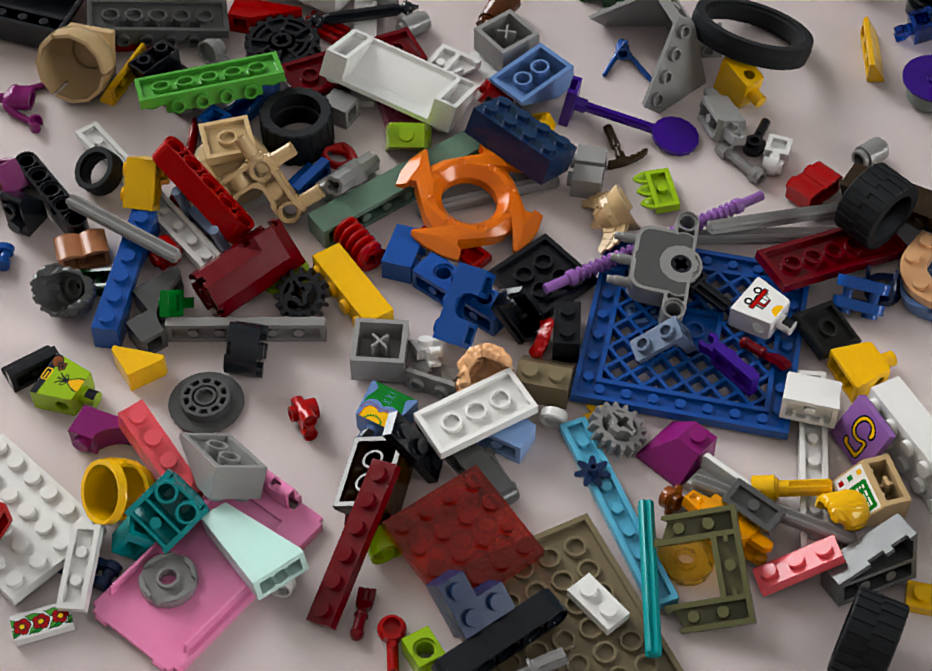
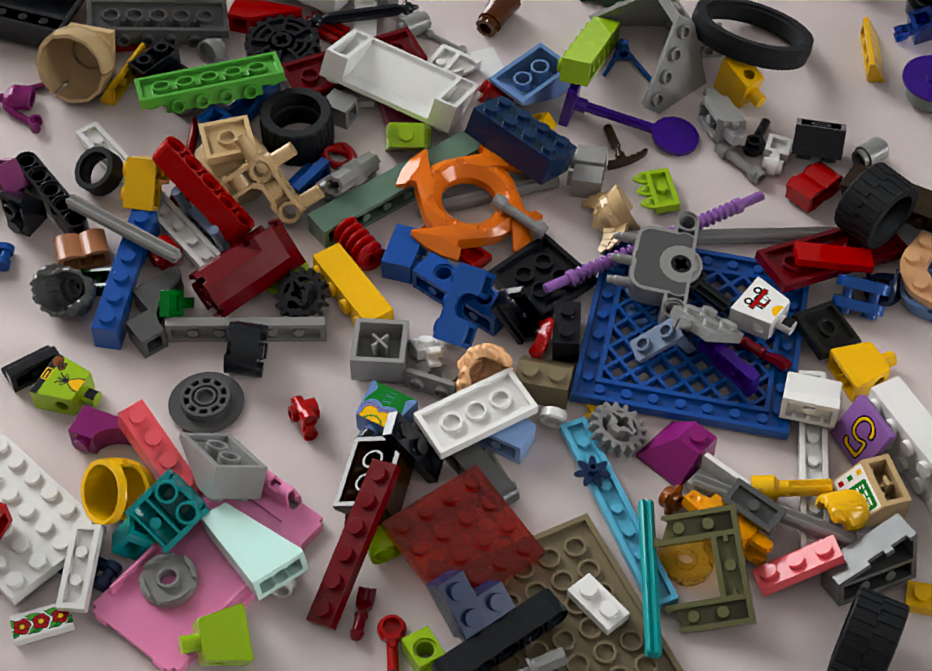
(139, 366): yellow slope -> none
(220, 638): none -> lime torso
(430, 34): none -> light grey hinge
(500, 204): none -> light grey bar
(504, 39): light grey brick -> none
(588, 51): none -> lime brick
(705, 324): none -> light grey plate
(771, 218): light grey axle -> none
(819, 140): none -> black brick
(833, 257): none -> red tile

